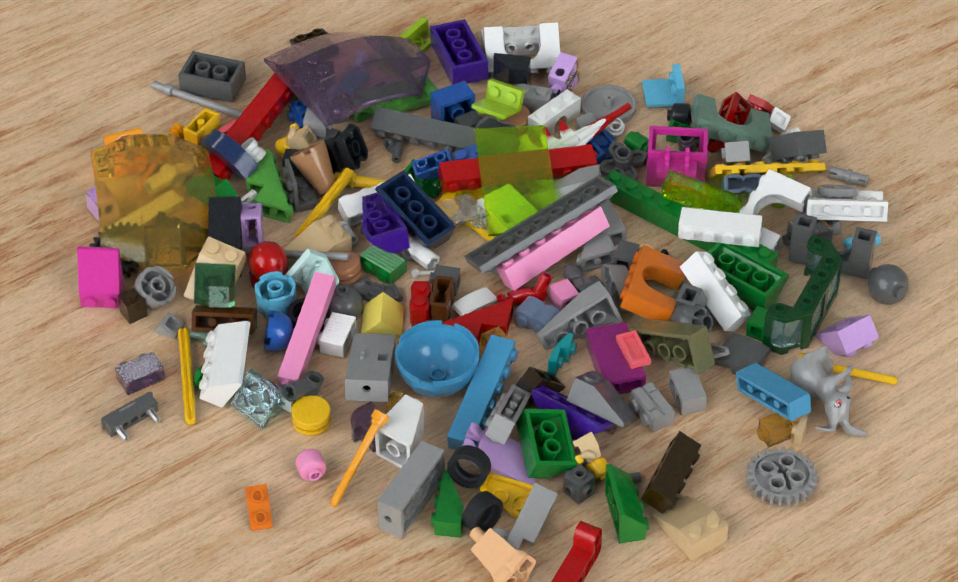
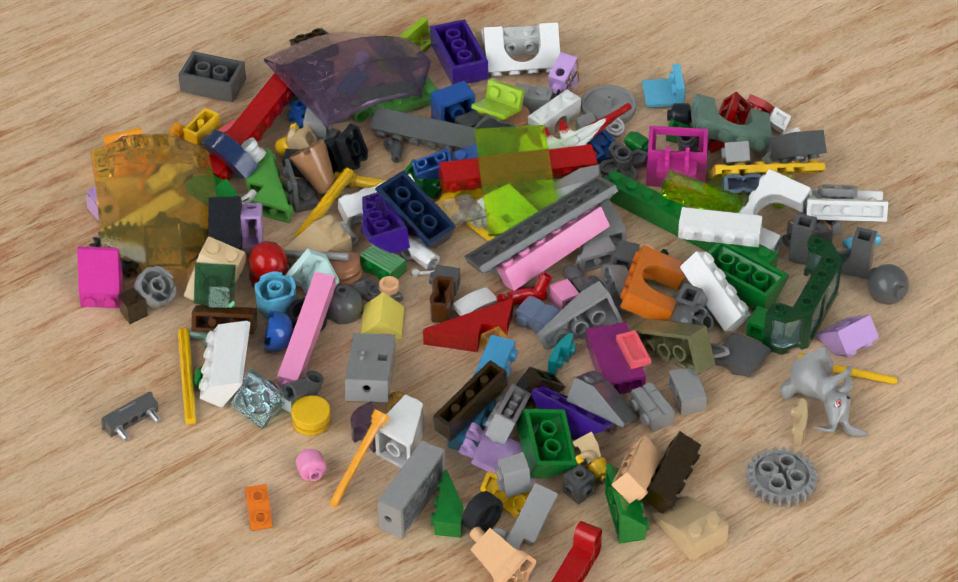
(140, 372): clear purple brick -> none
(169, 326): light grey slope -> none
(171, 90): light grey bar -> none
(337, 334): white brick -> none
(389, 285): none -> light nougat tile
(420, 302): red brick -> none
(437, 358): dark azure rock -> none
(464, 478): black tyre -> none
(470, 400): none -> dark brown brick
(512, 69): black slope -> none
(513, 475): none -> light grey brick
(637, 470): none -> light nougat brick
(773, 391): dark azure brick -> none
(774, 429): clear yellow brick -> none
(848, 176): light grey pin -> none

